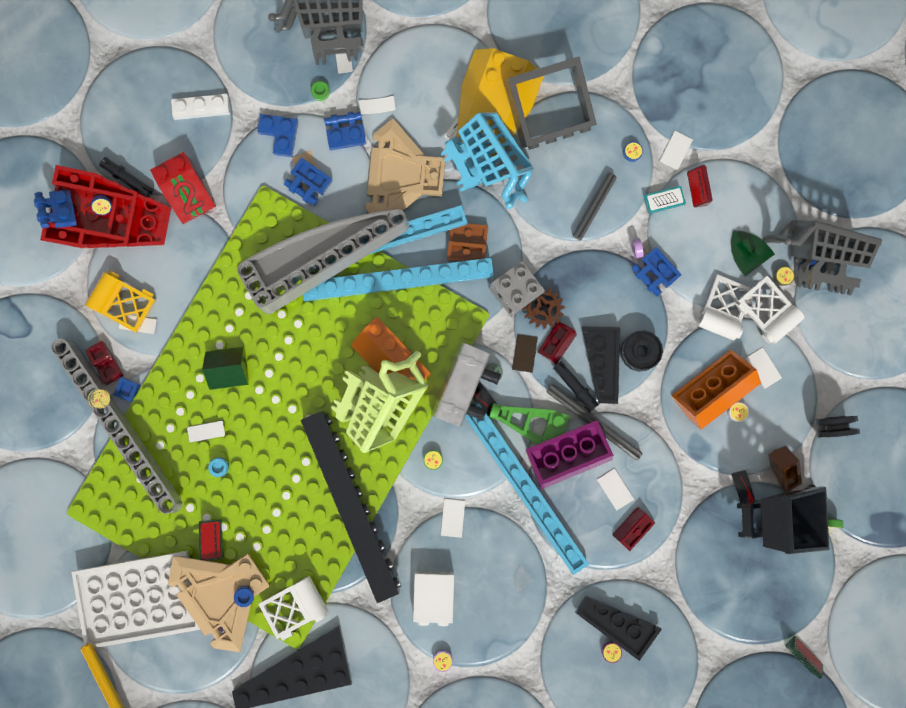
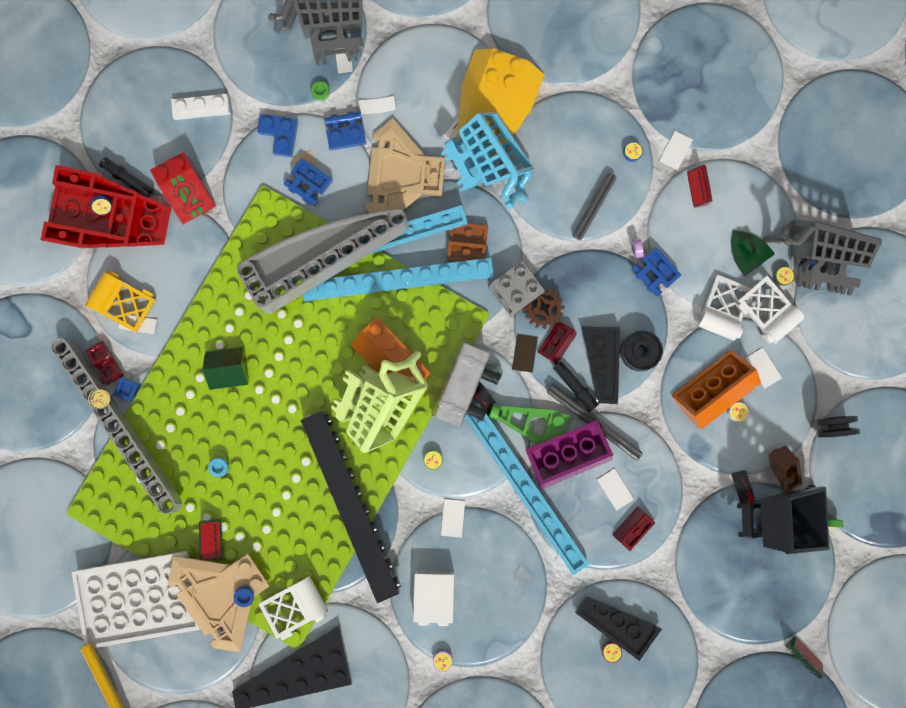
(62, 208): blue plate -> none
(206, 431): white sticker -> none
(517, 111): dark grey window -> none
(664, 200): tile -> none

